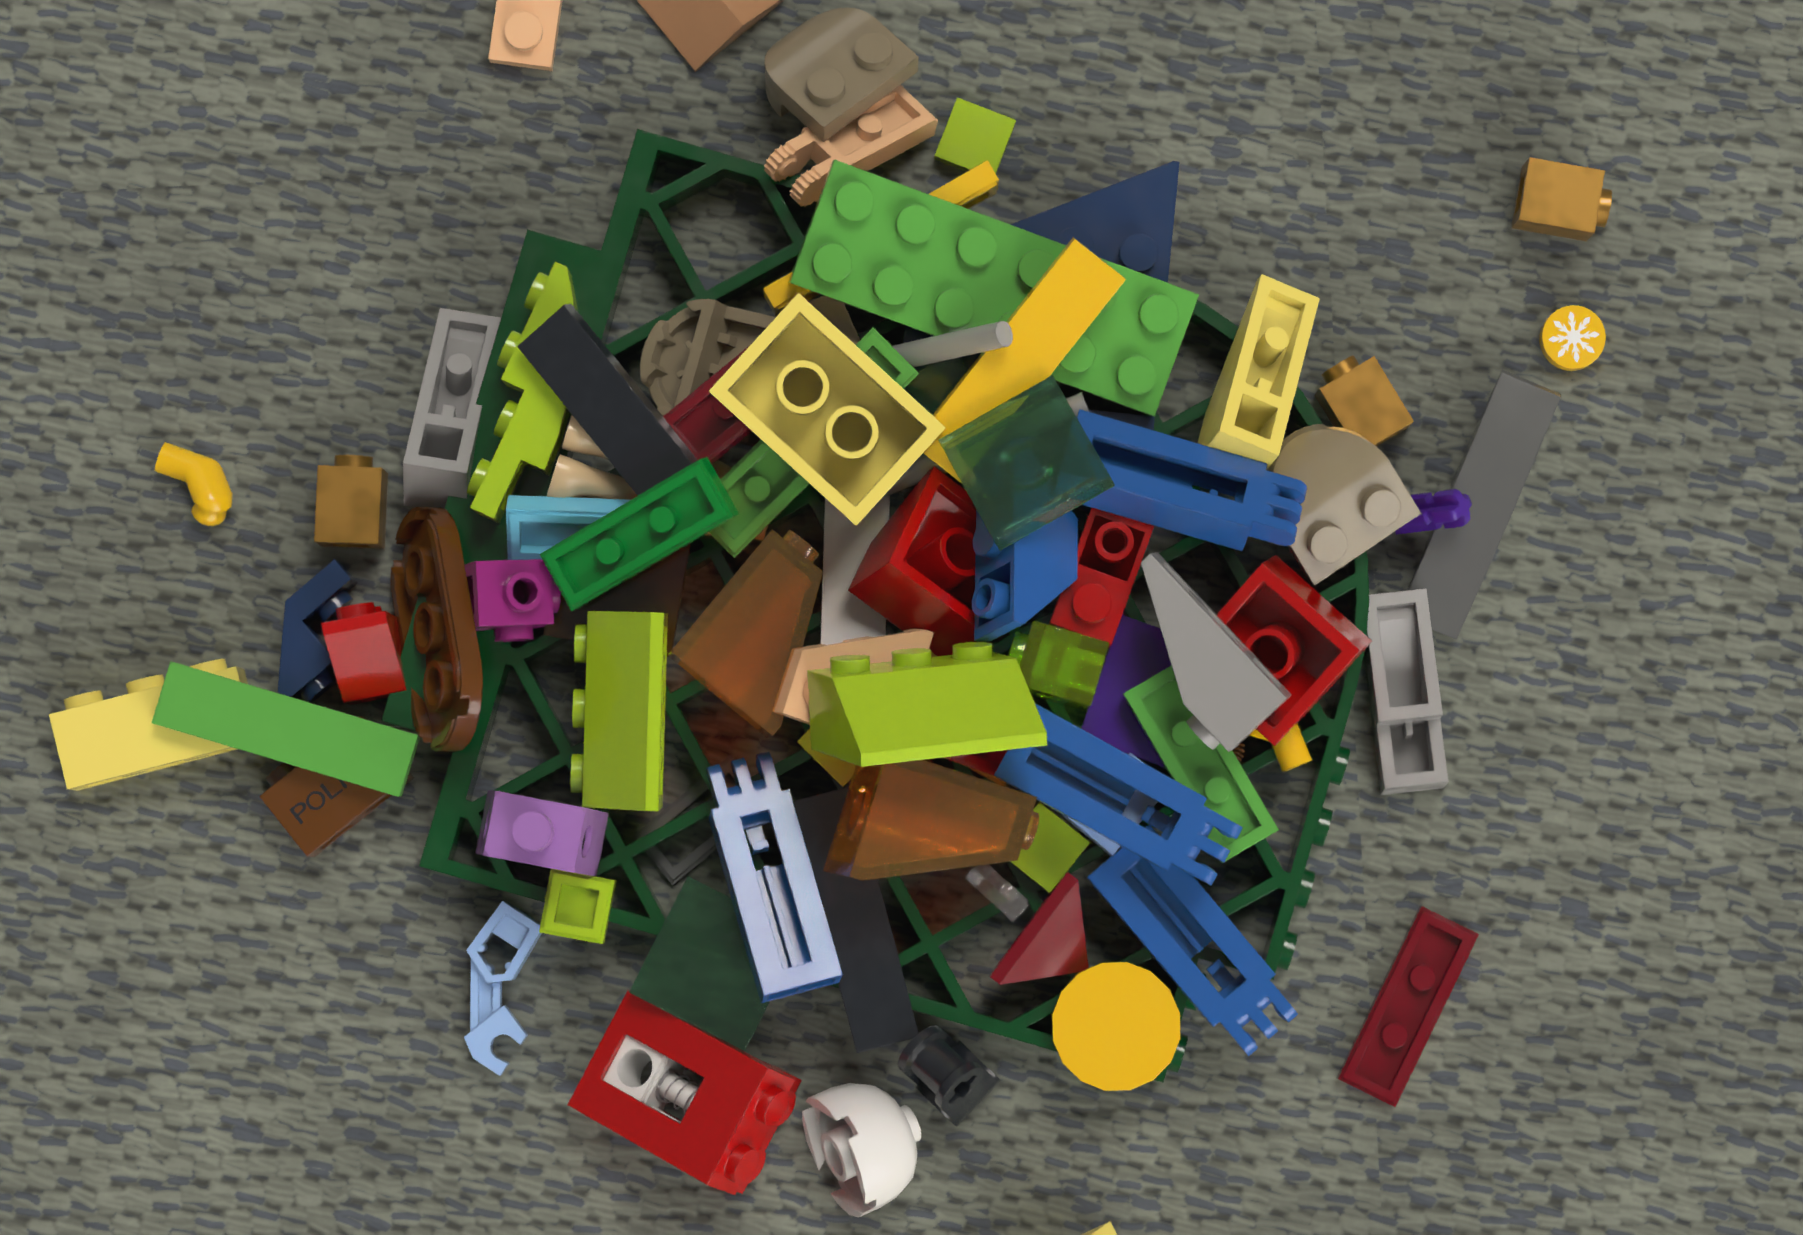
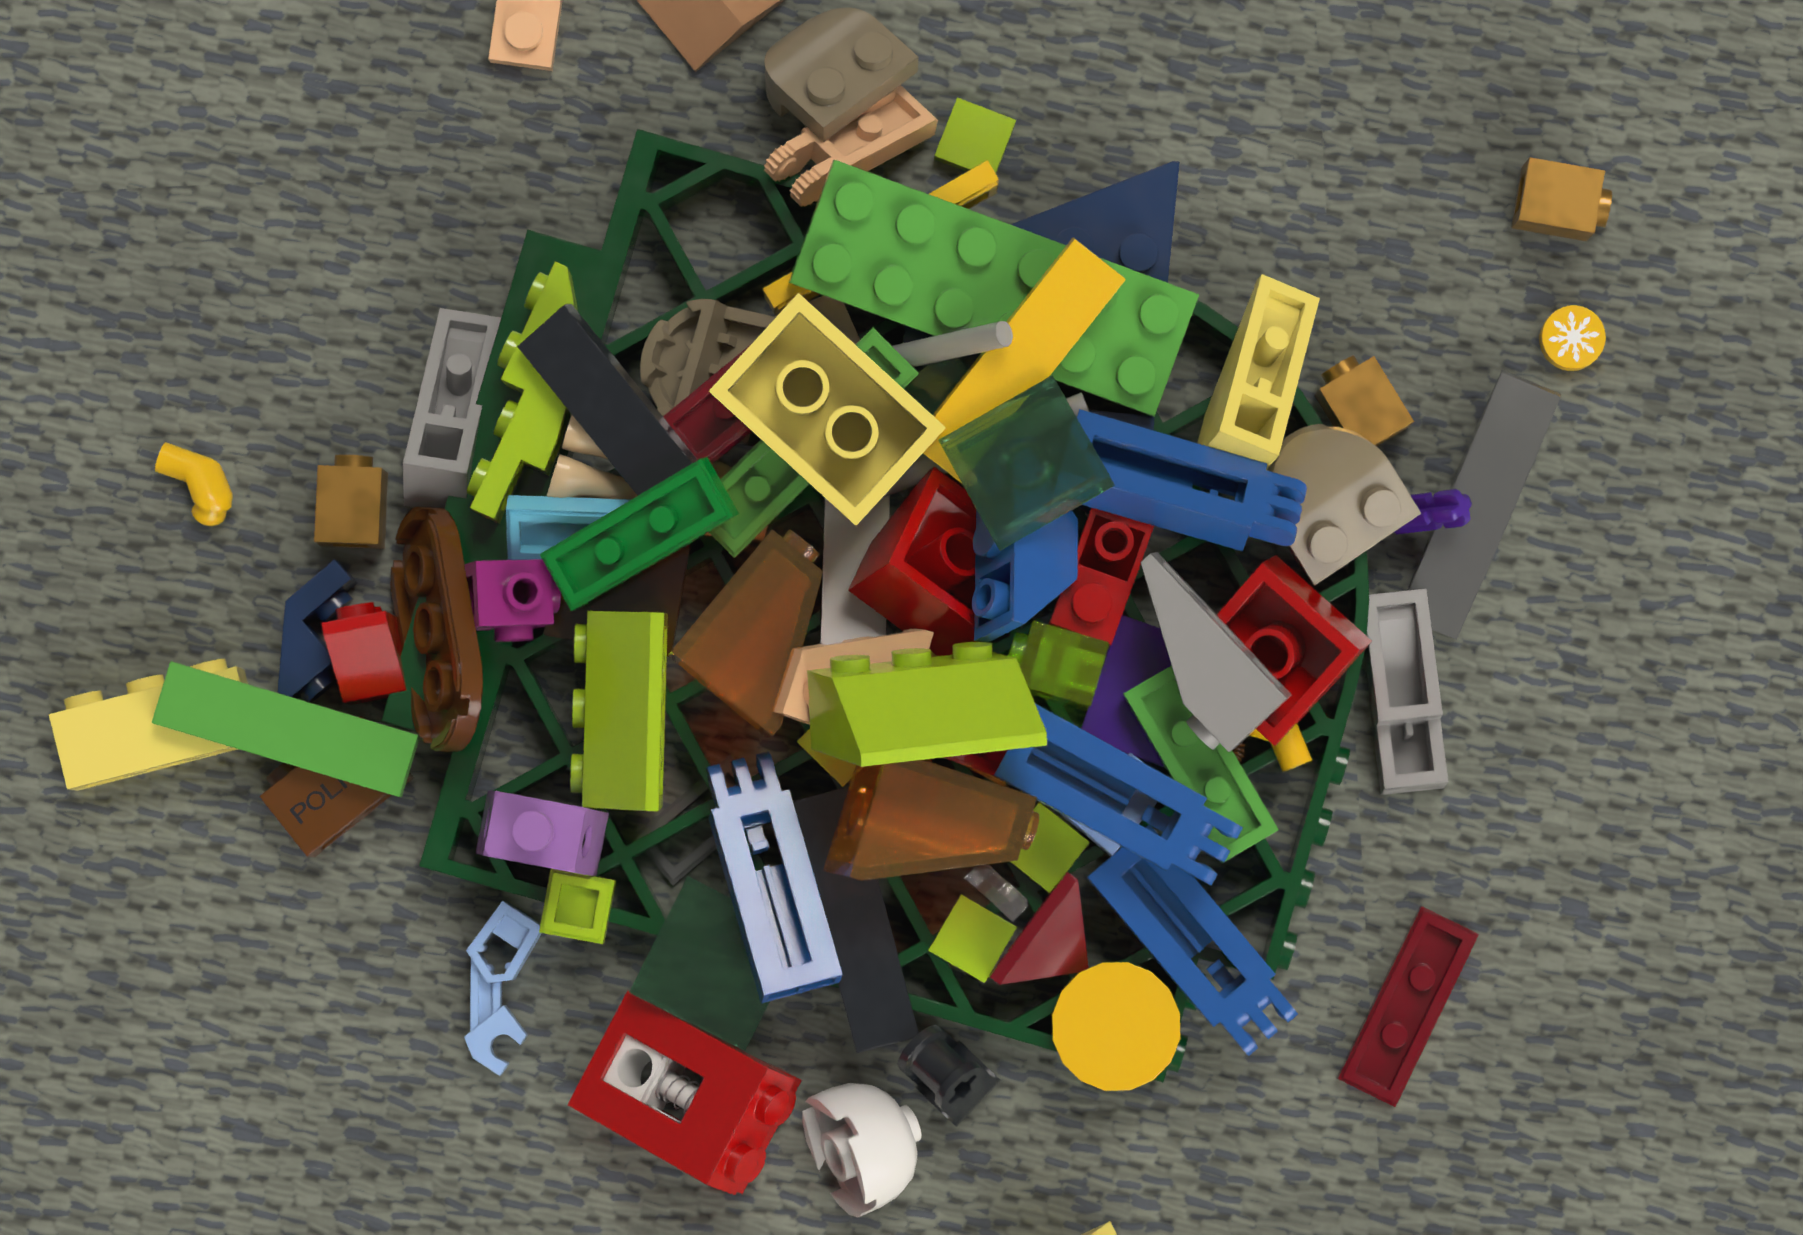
(972, 938): none -> lime tile

